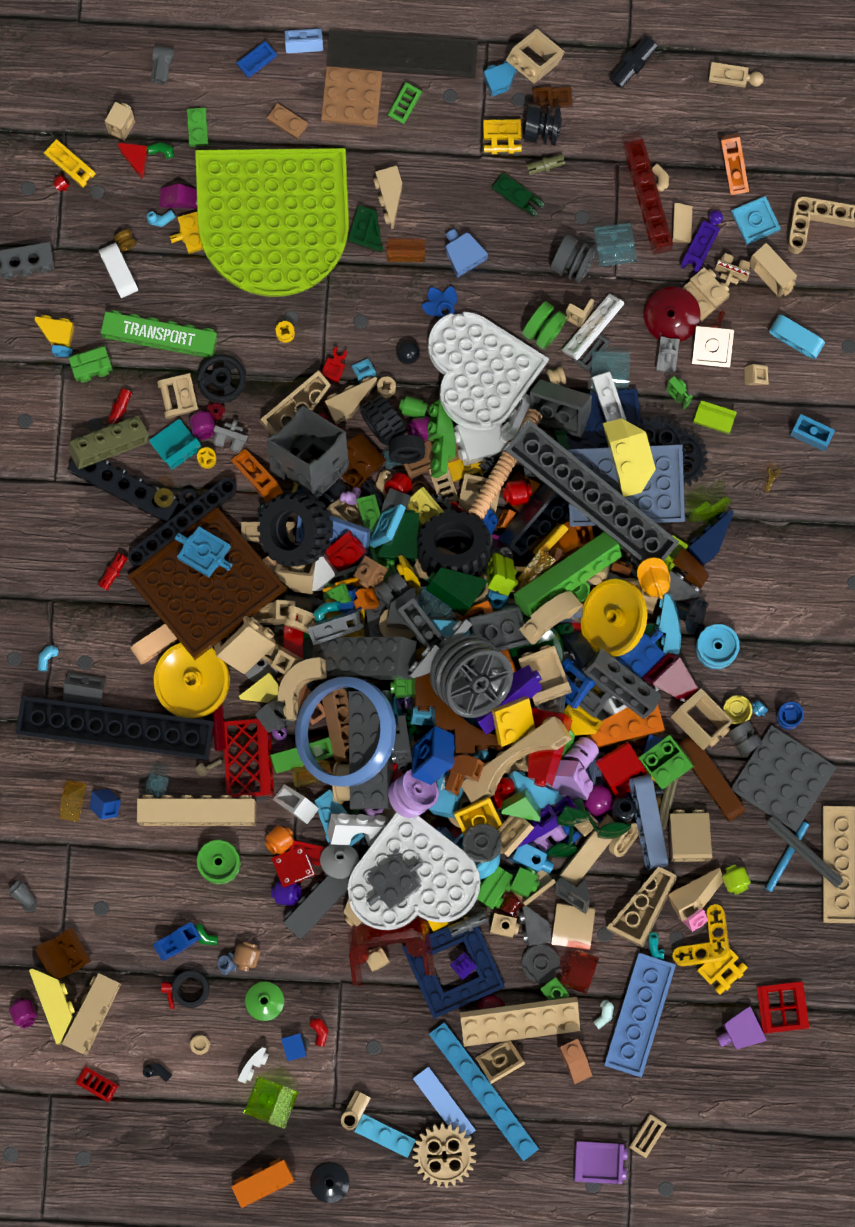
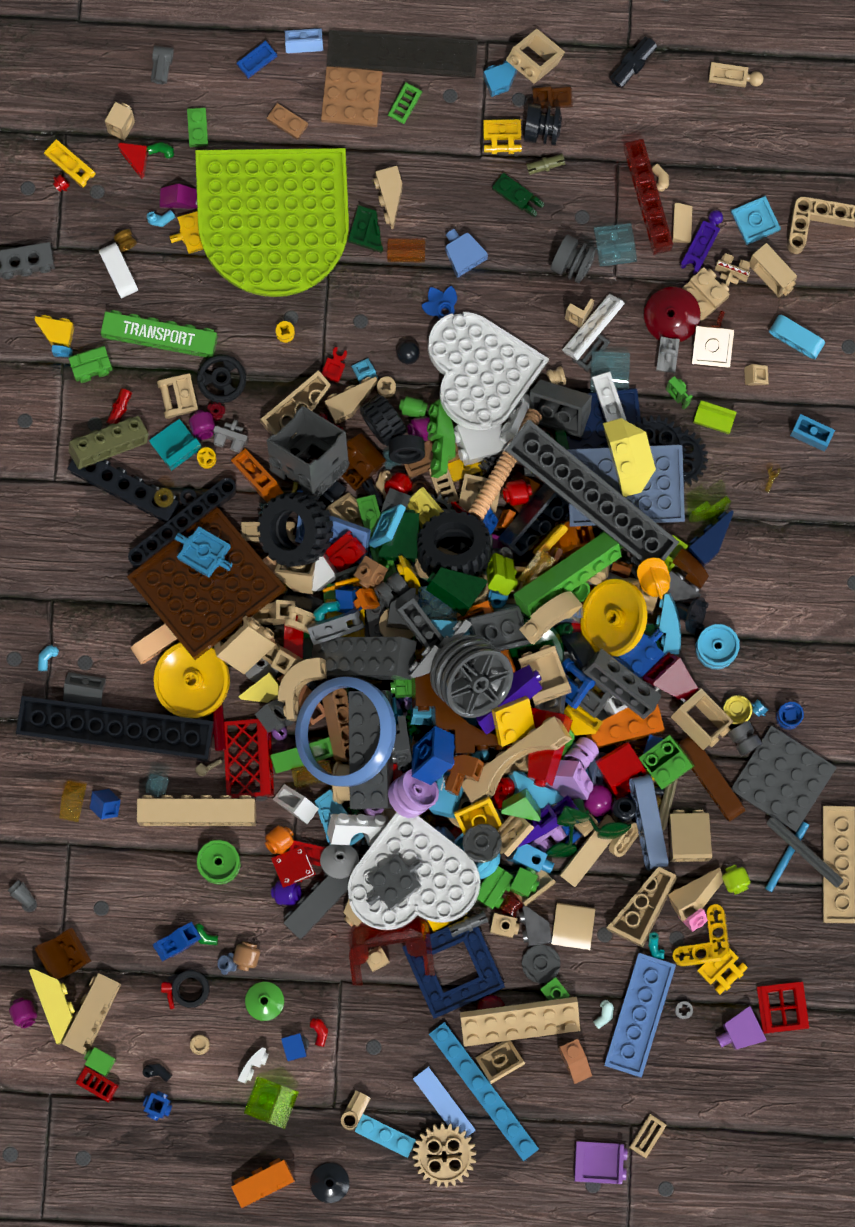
(99, 1061): none -> bright green brick
(112, 571): red pin -> none
(149, 1104): none -> blue brick
(340, 593): bright green tile -> none
(350, 497): lavender arm -> none
(463, 966): dark purple tile -> none
(546, 327): bright green wheel -> none
(574, 895): dark grey slope -> none
(581, 972): clear red brick -> none
(688, 1014): none -> light grey bush
(735, 163): orange slope -> none

